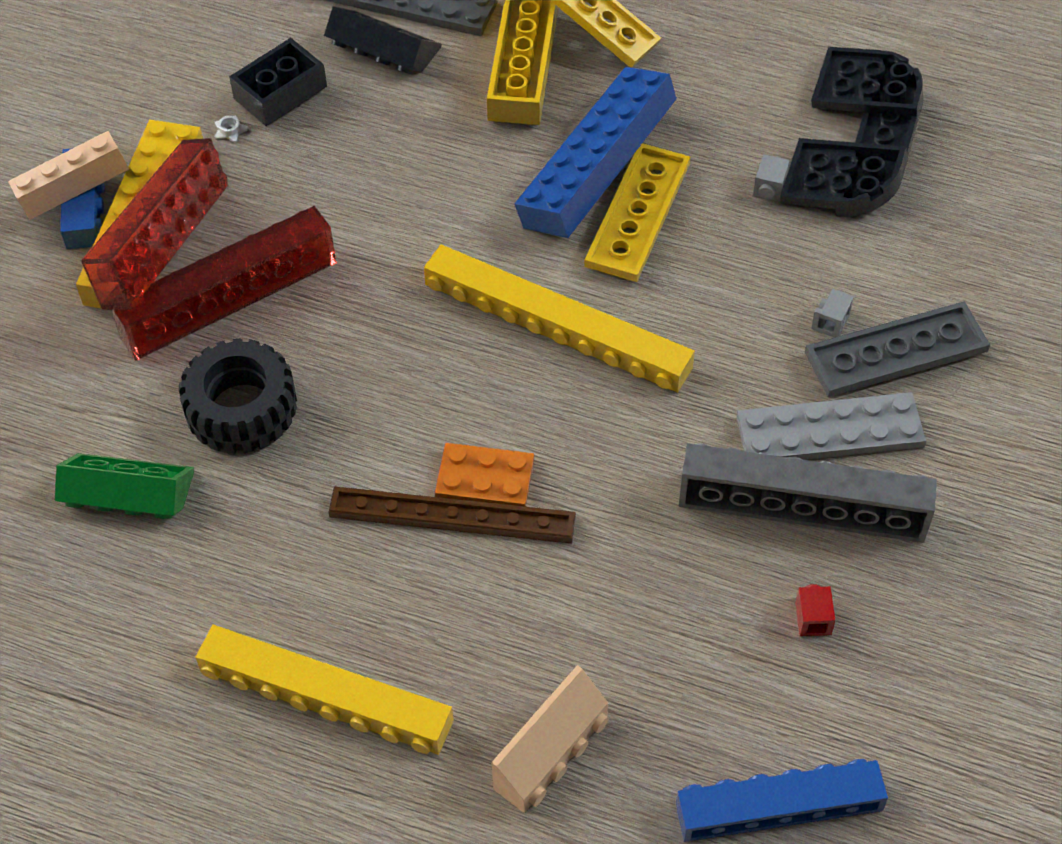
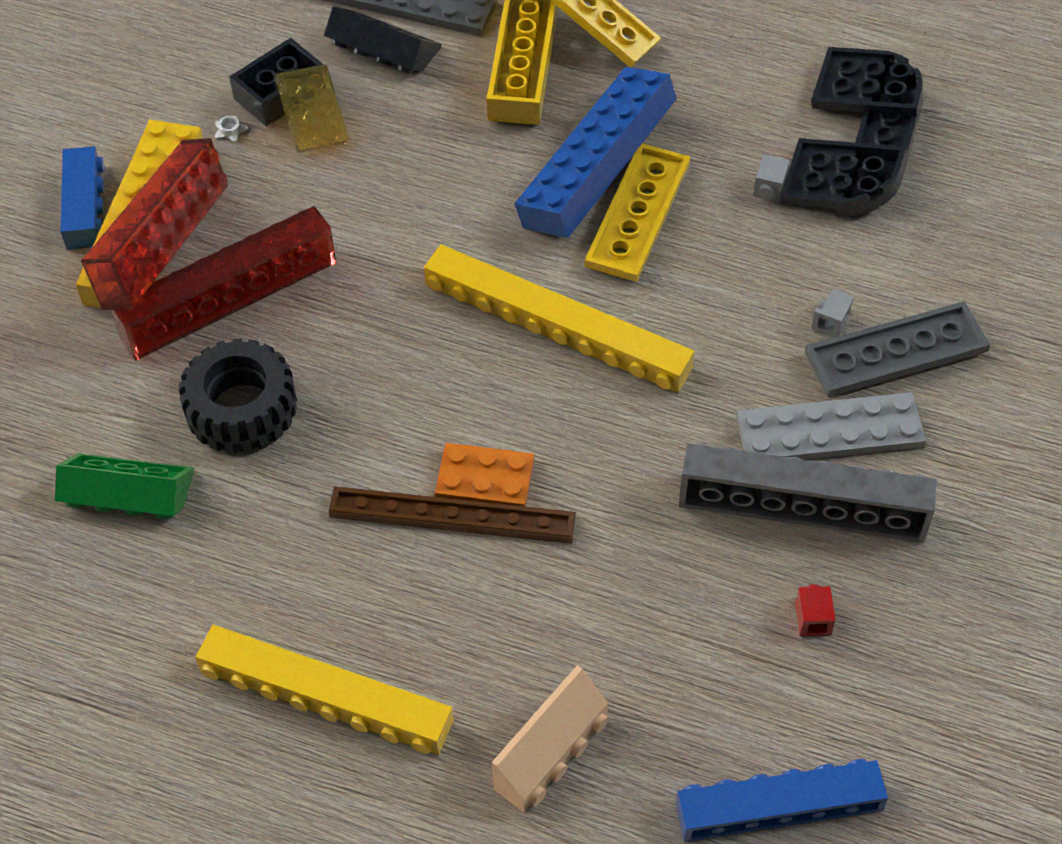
(68, 175): light nougat slope -> none
(311, 108): none -> clear yellow plate

